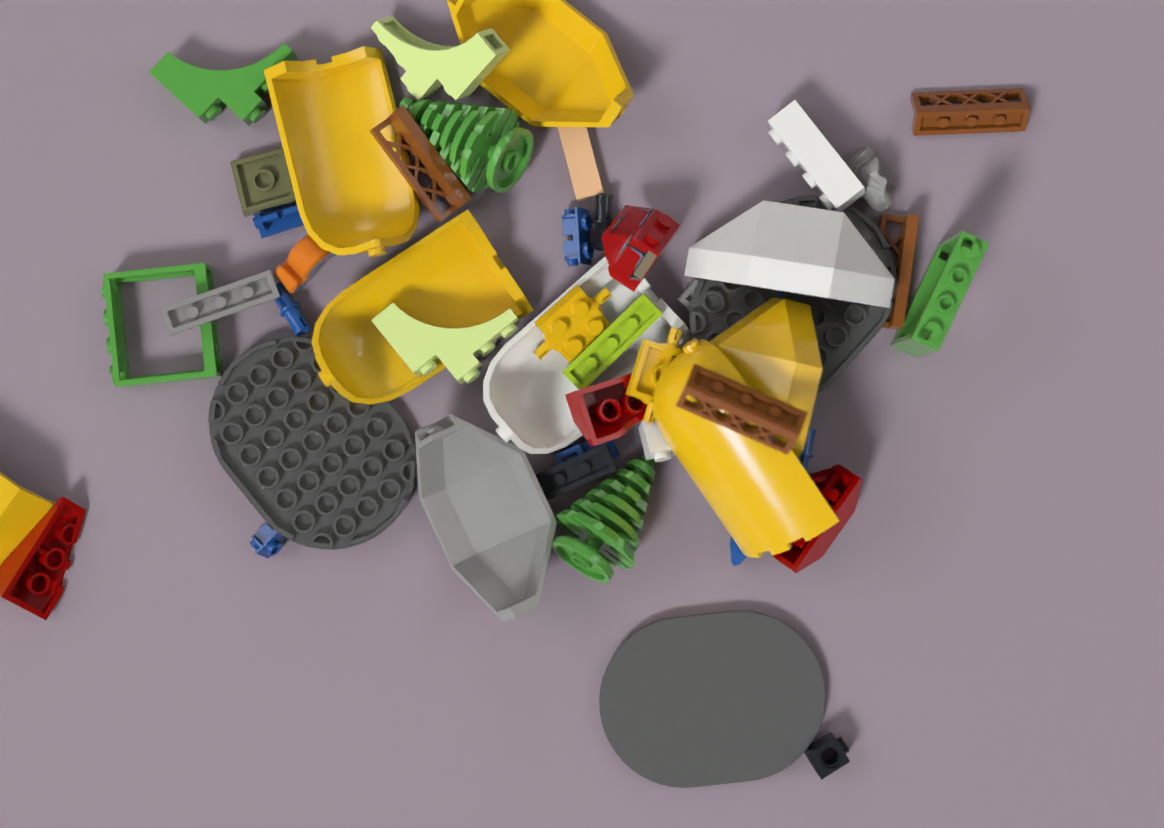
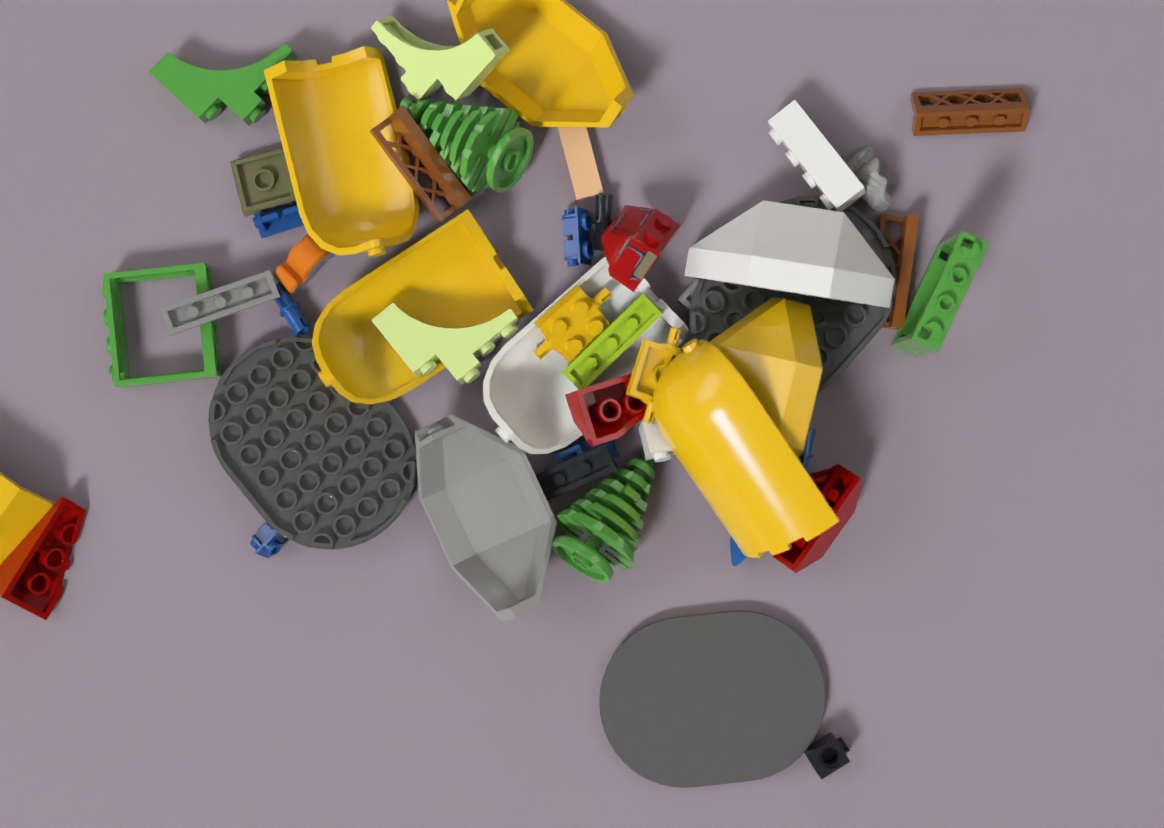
(743, 406): dark orange fence -> none

